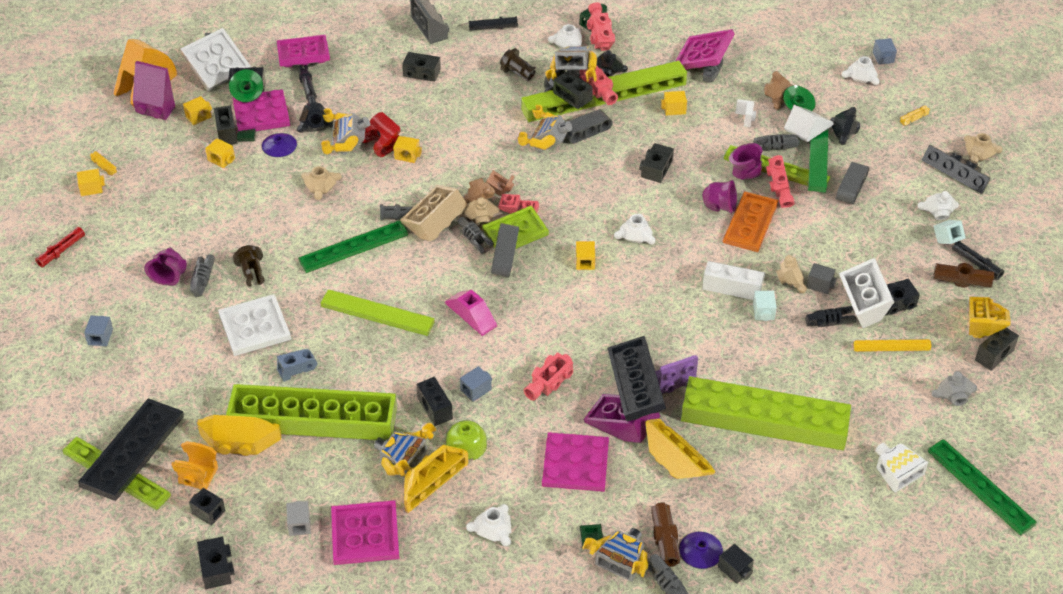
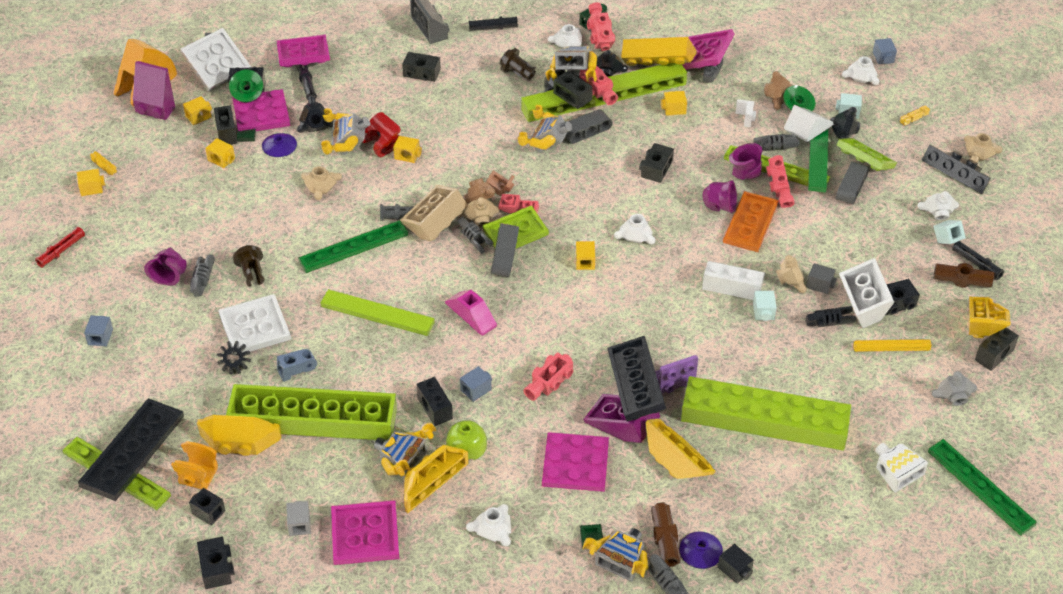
(237, 363): none -> black gear
(657, 51): none -> yellow slope
(847, 101): none -> light aqua brick
(866, 154): none -> lime plate

